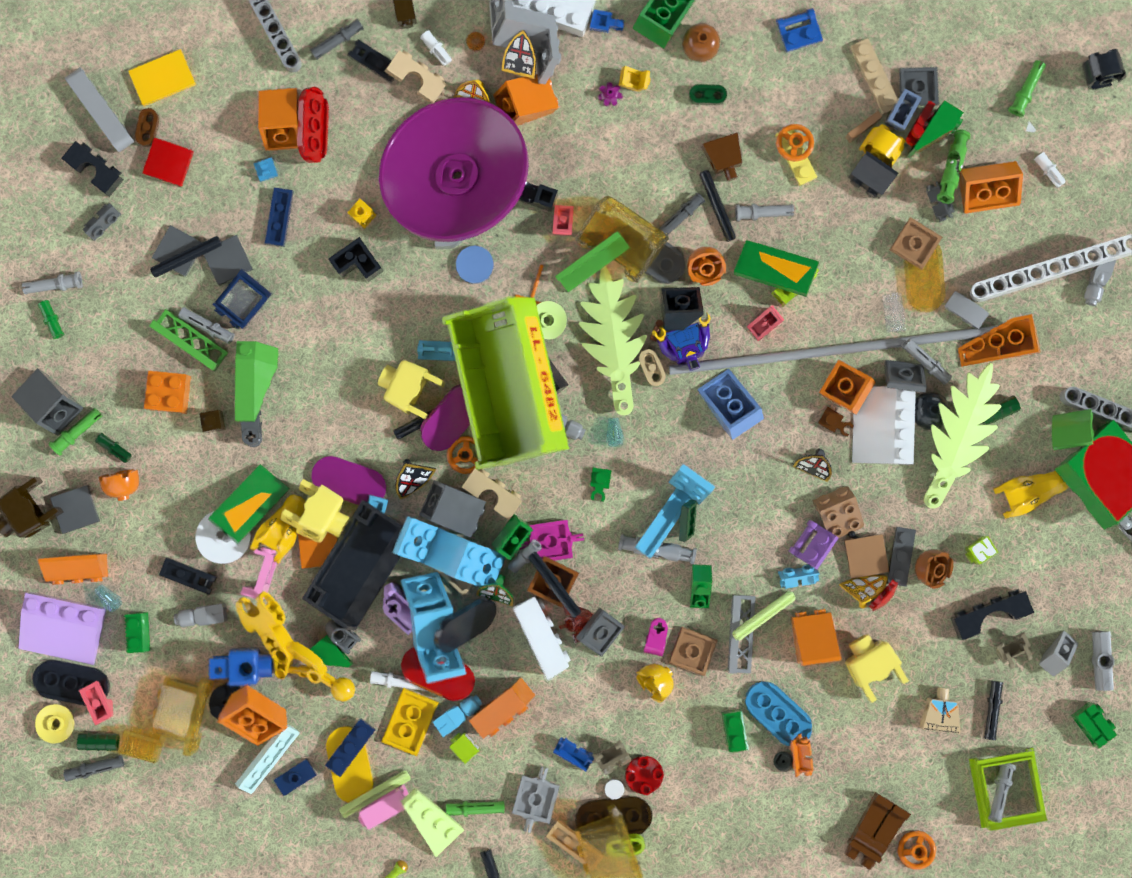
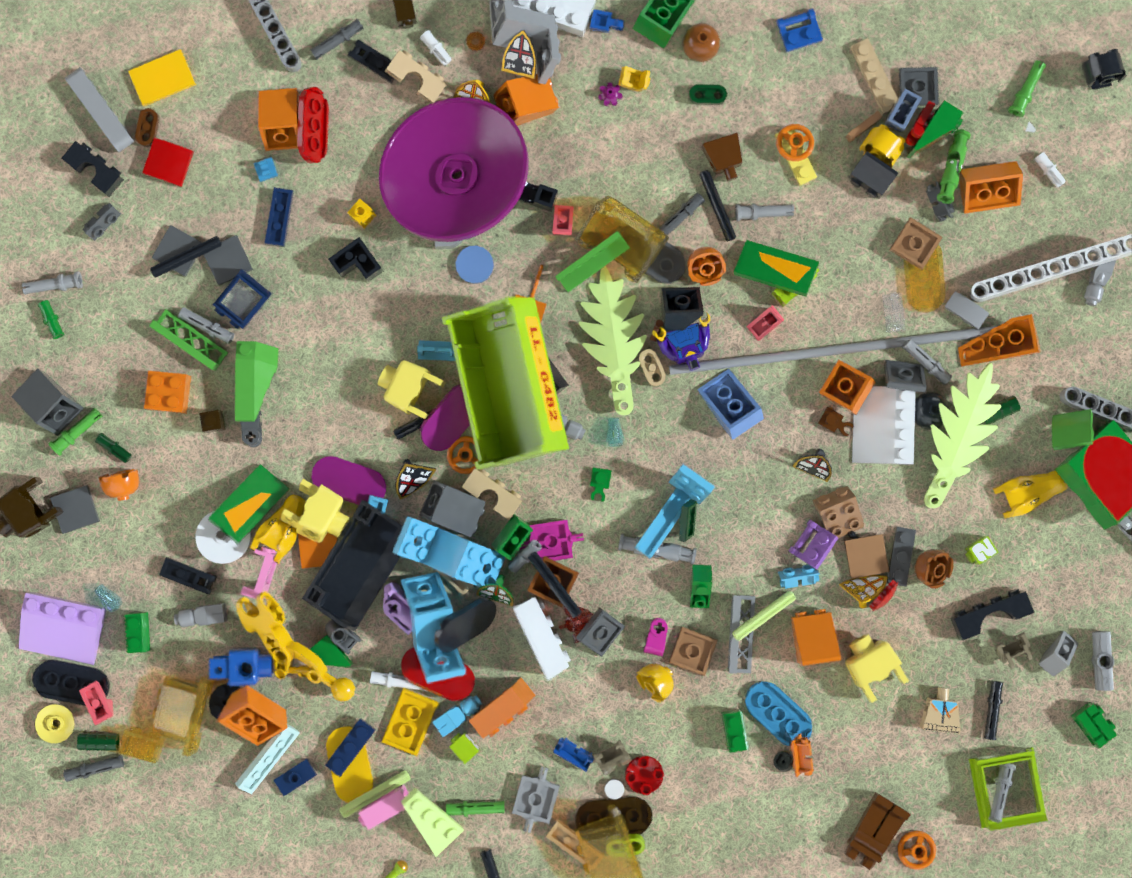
(74, 568): orange slope -> none
(556, 316): yellowish green dish -> none

